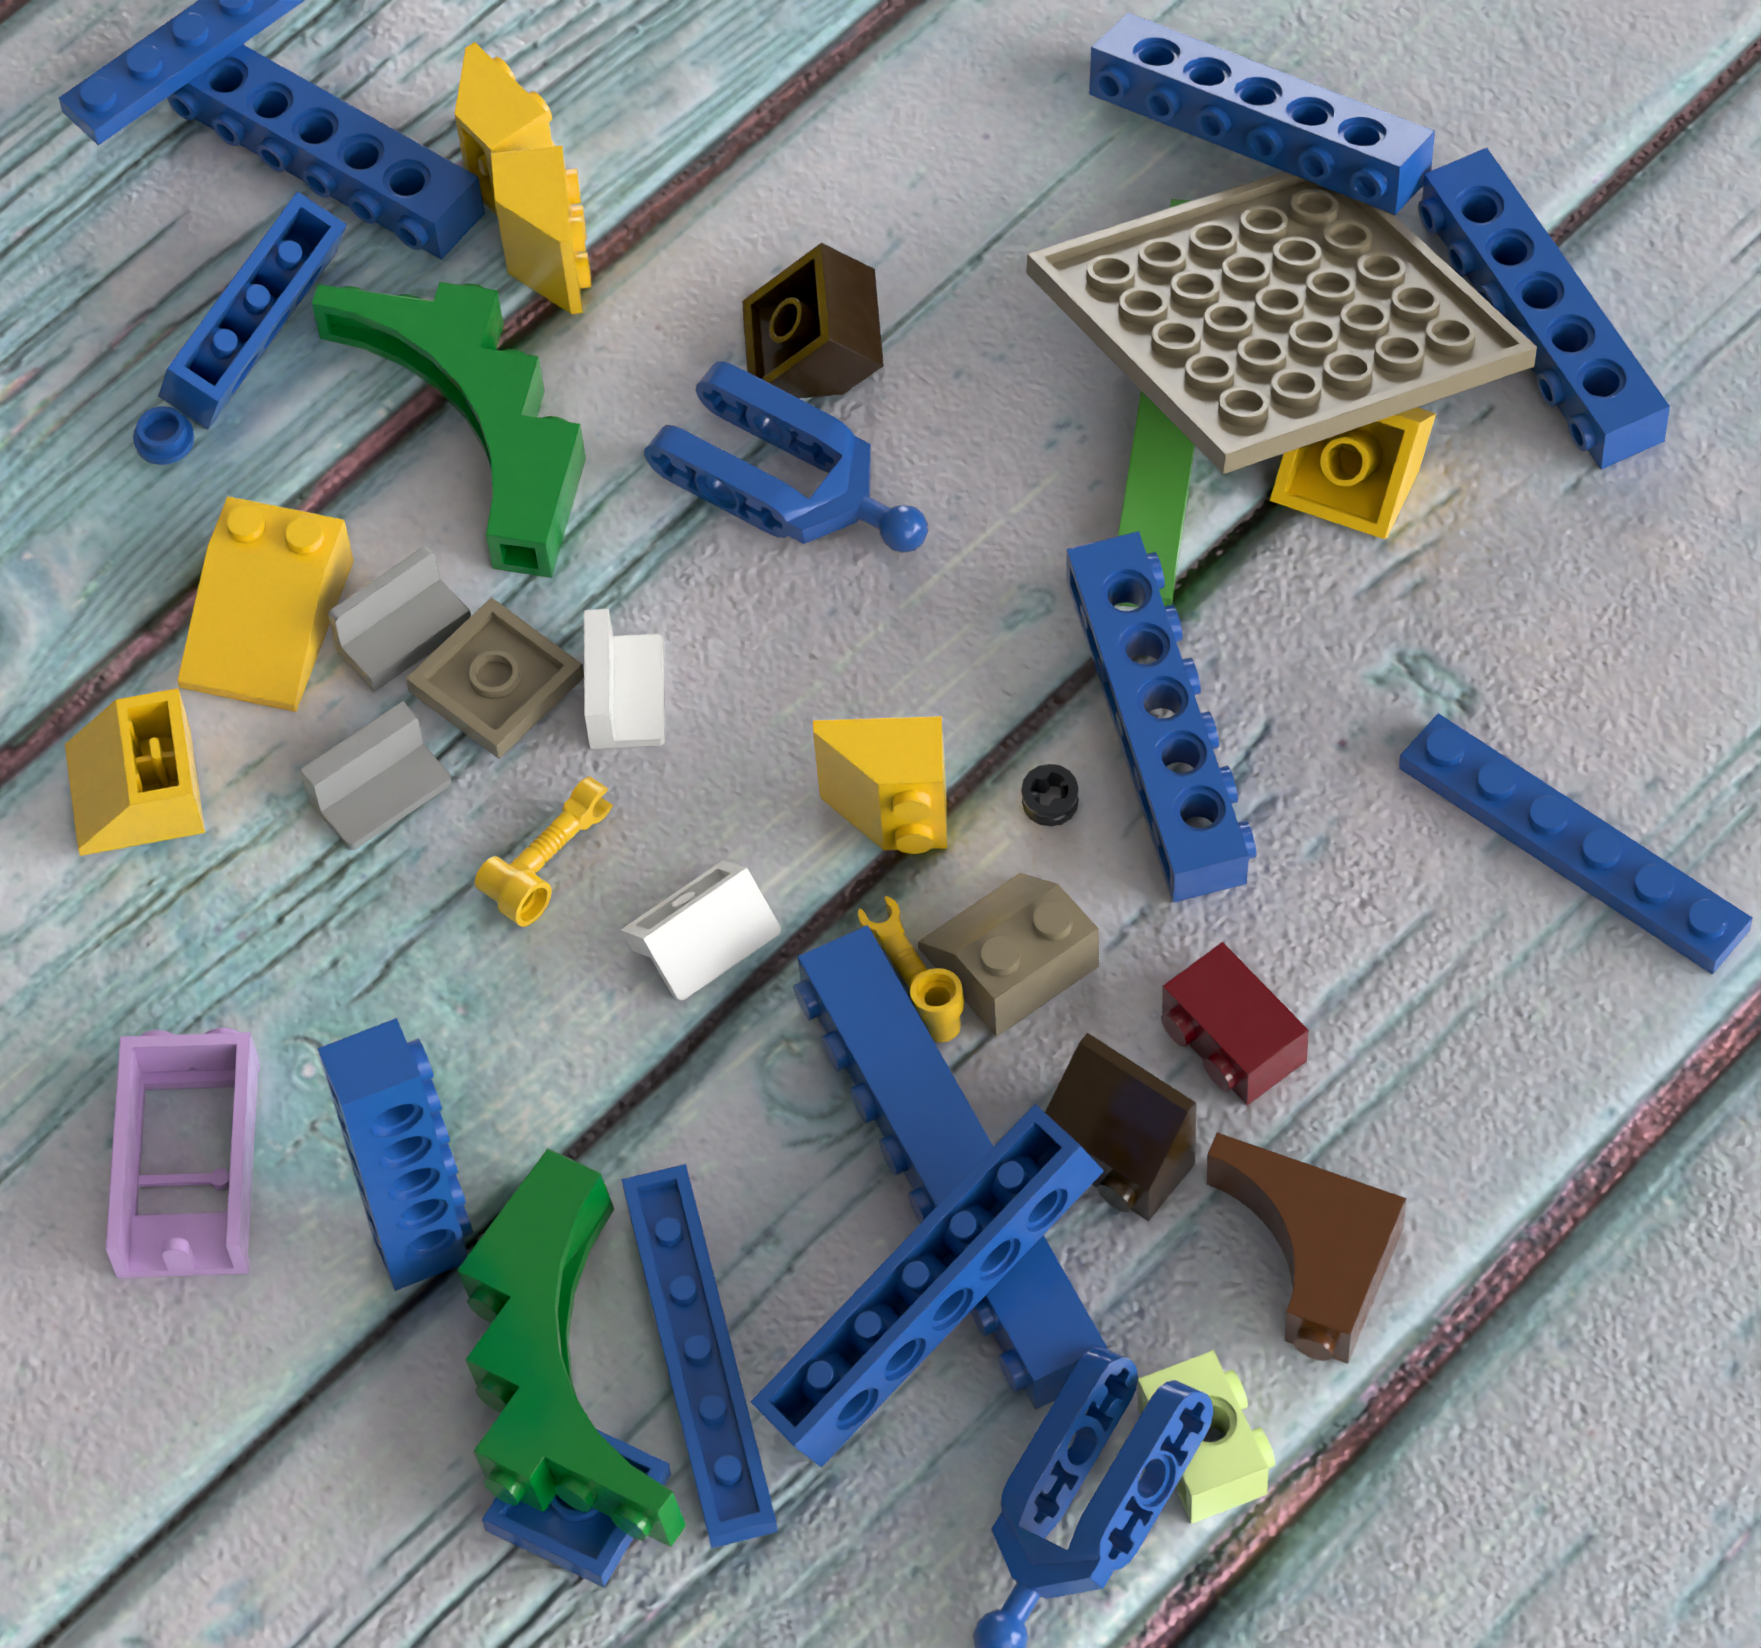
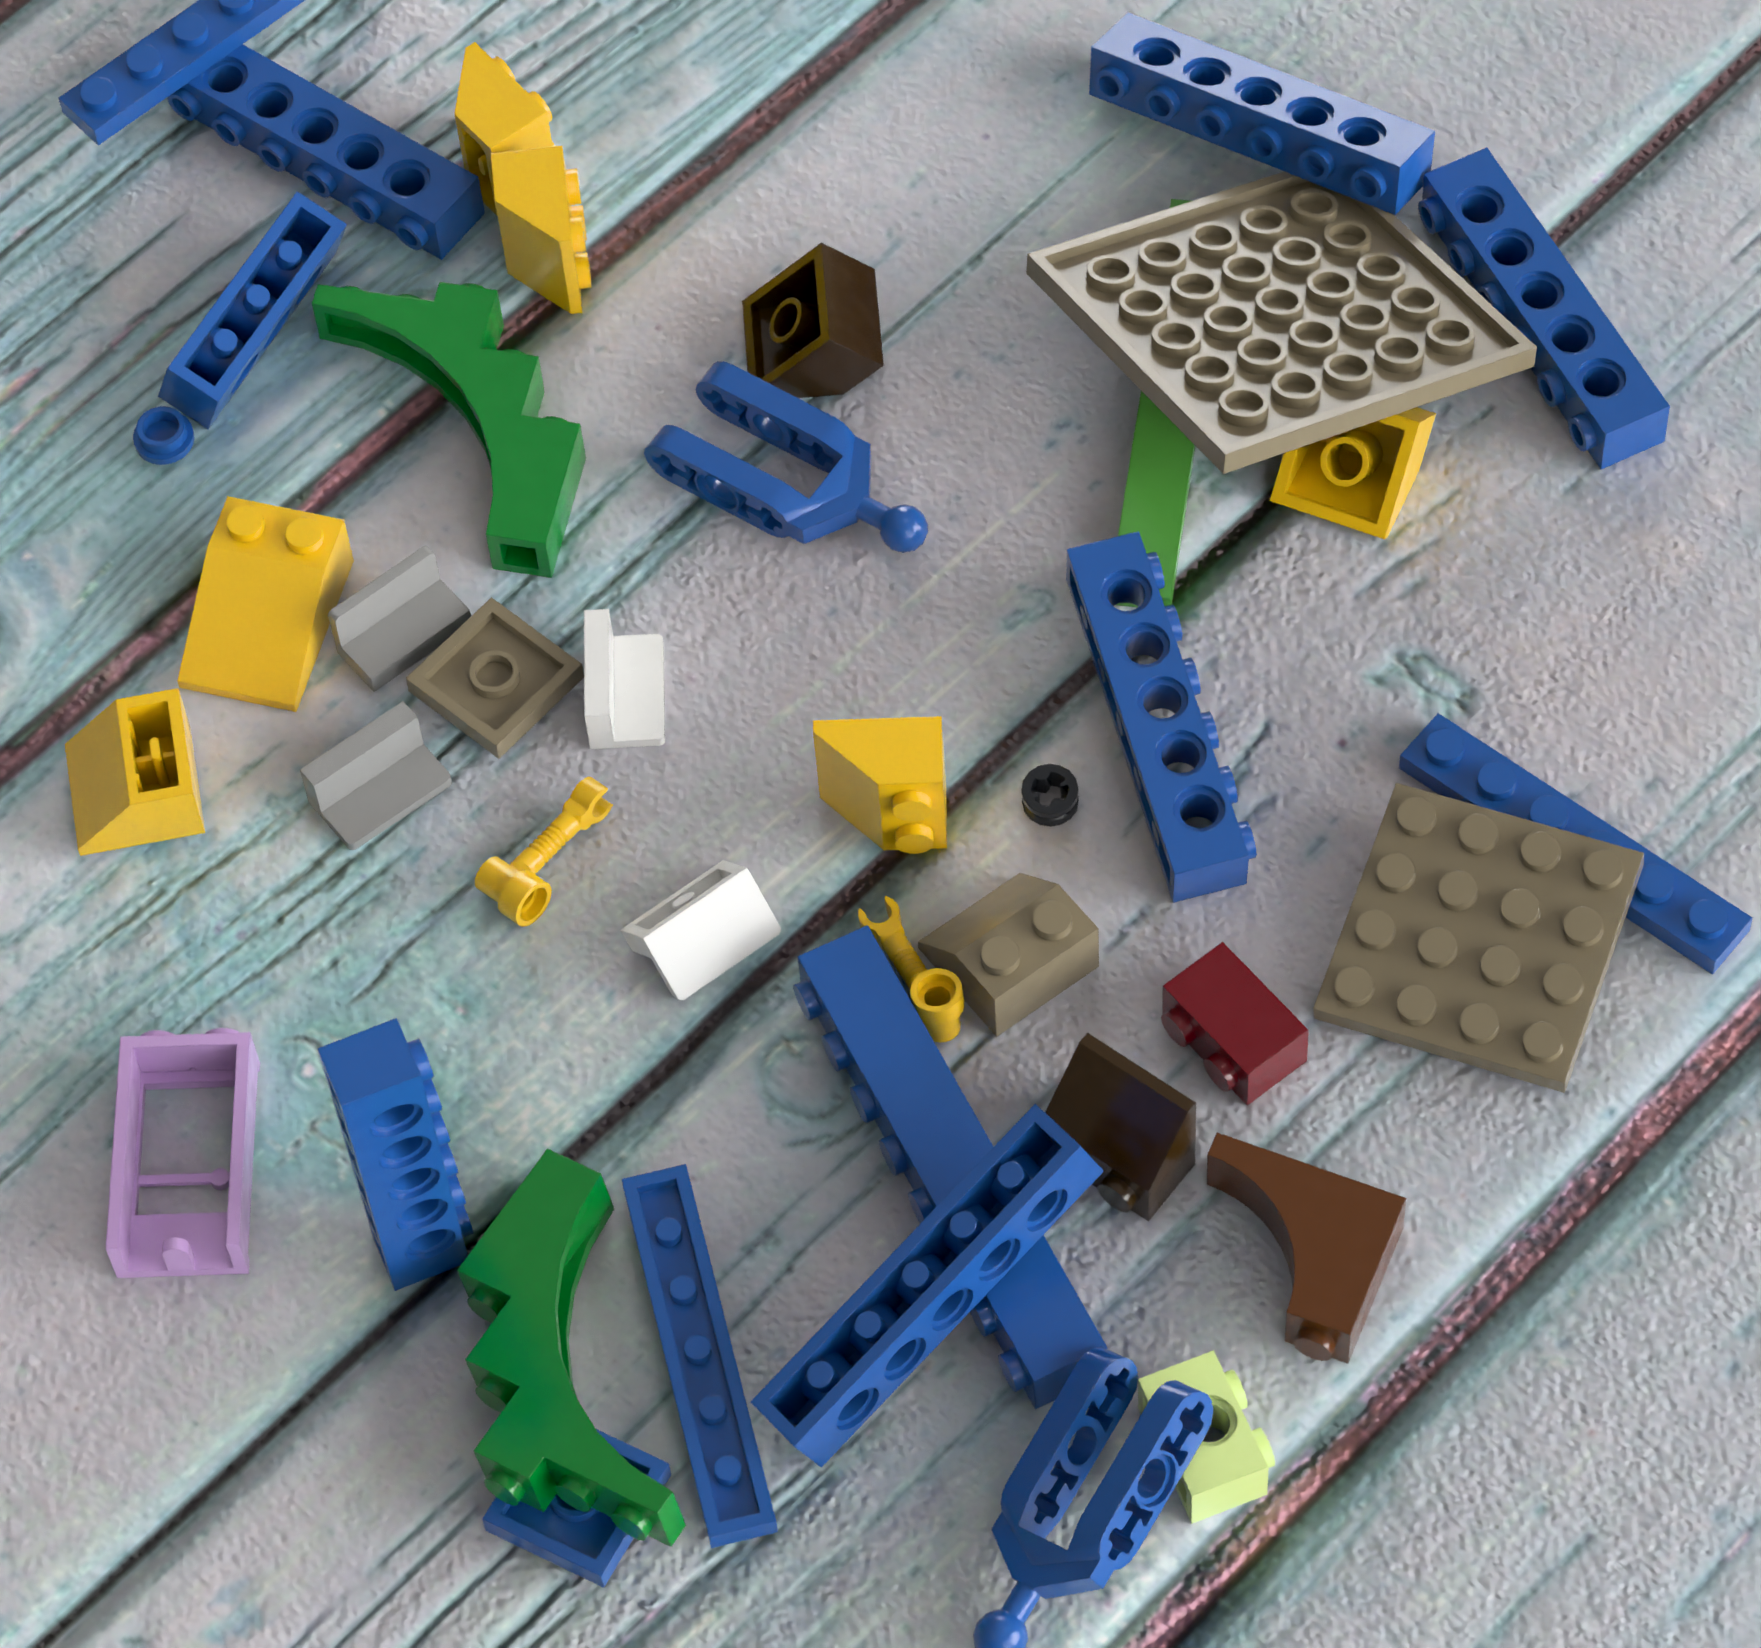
(1479, 937): none -> dark tan plate

